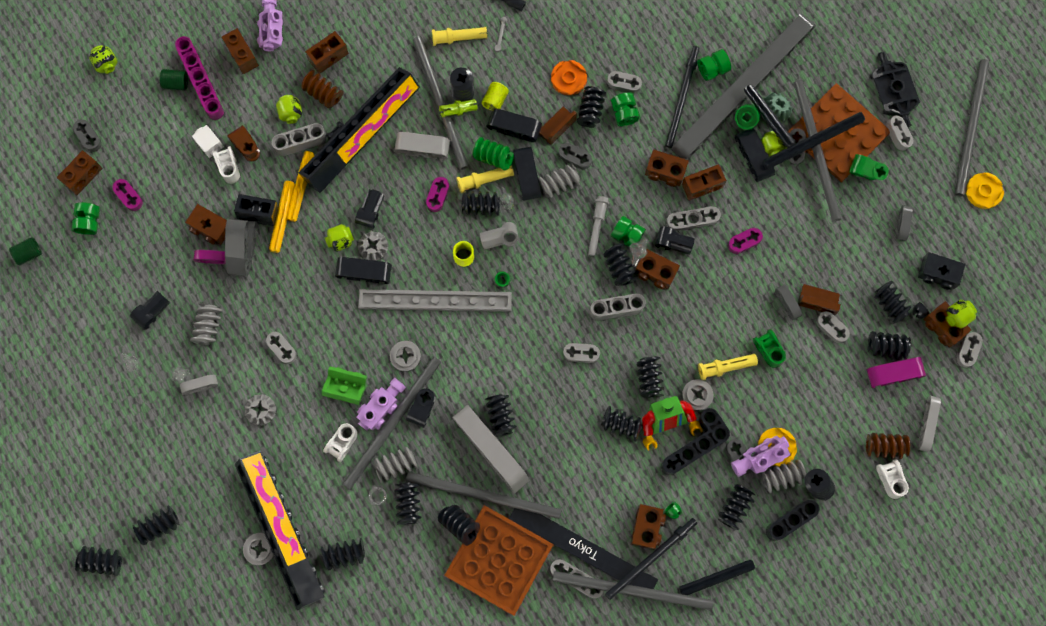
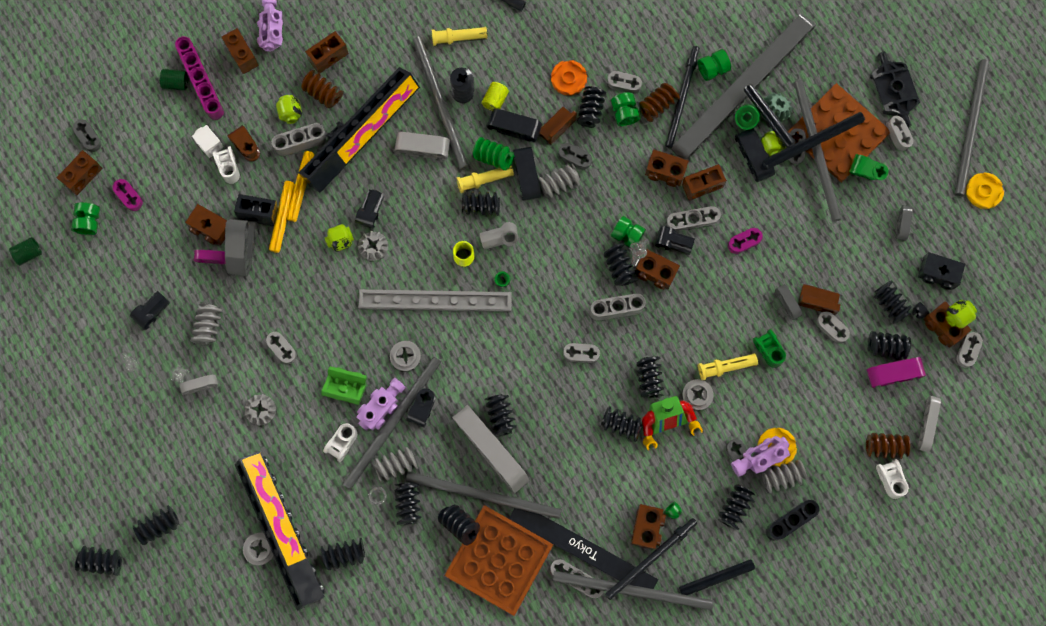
(103, 59): lime head -> none
(363, 269): black beam -> none
(434, 192): magenta beam -> none
(458, 108): lime pin -> none
(498, 48): light grey hinge -> none
(506, 200): clear piece -> none
(599, 216): light grey pin -> none
(657, 100): none -> reddish brown piece
(693, 447): black beam -> none
(825, 489): black piece -> none

